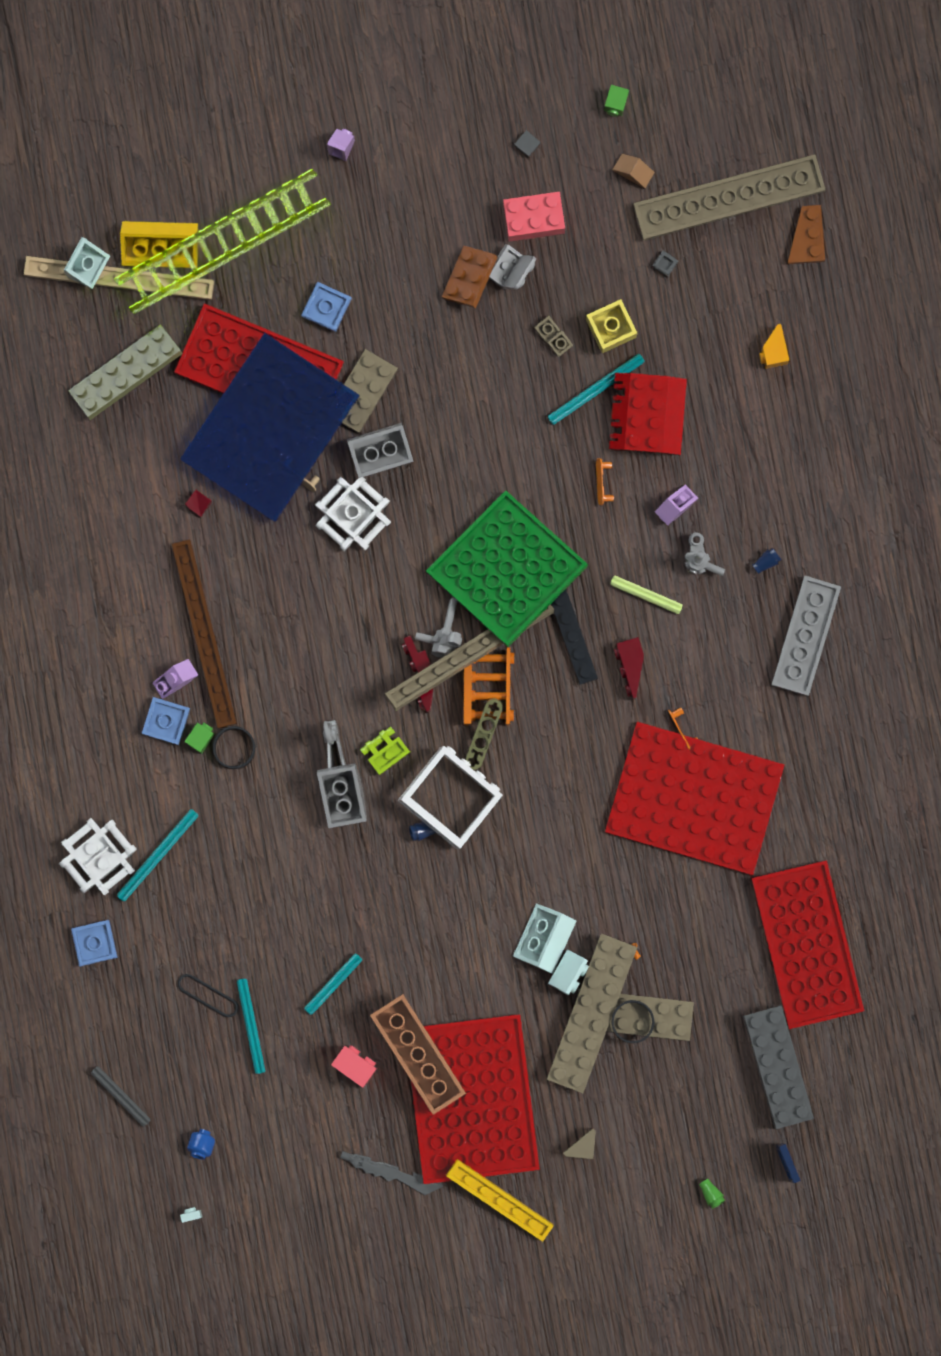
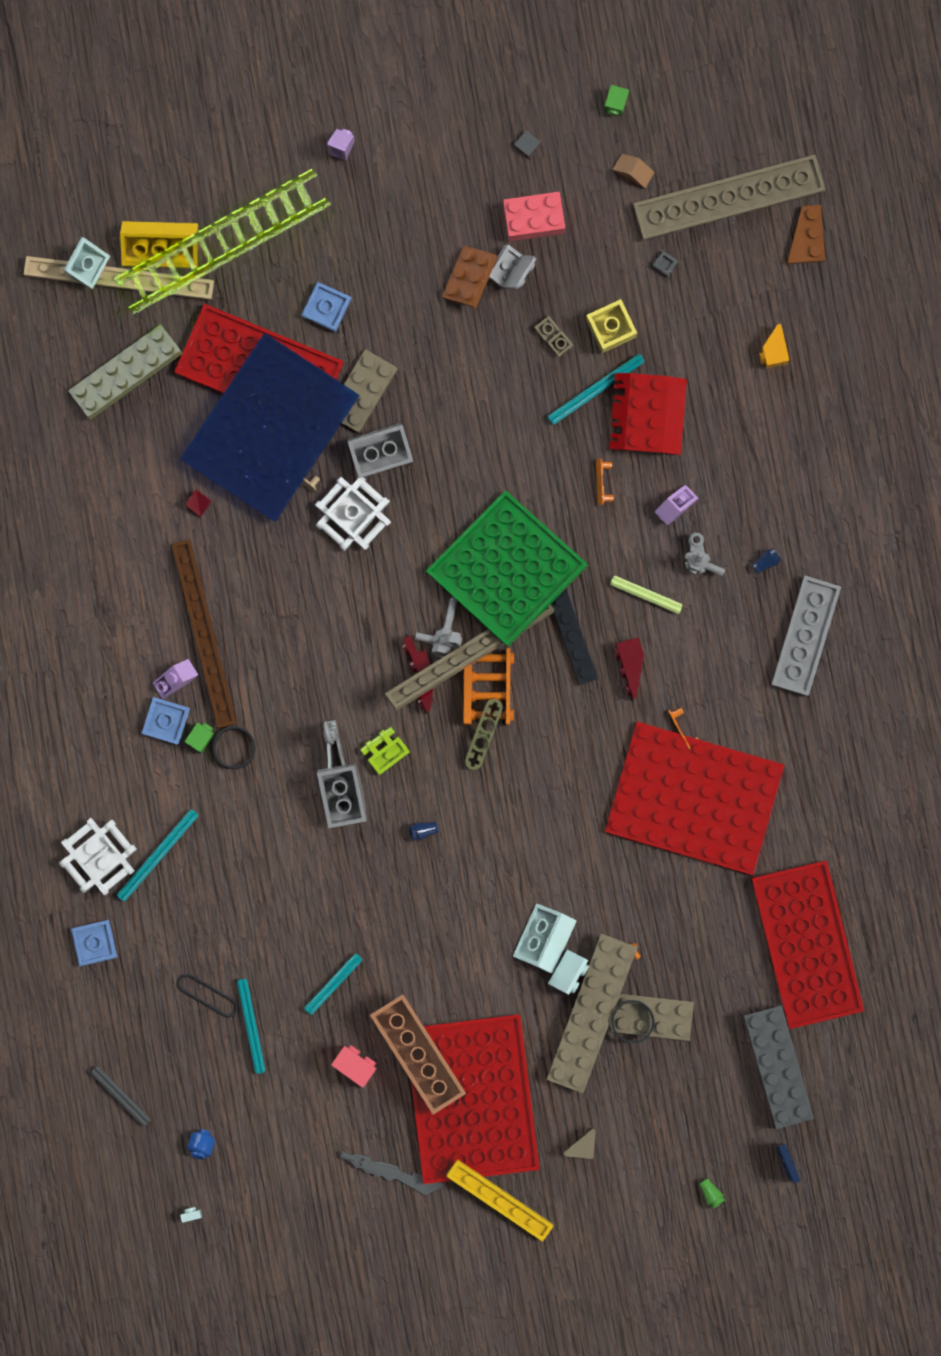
(431, 821): white window -> none

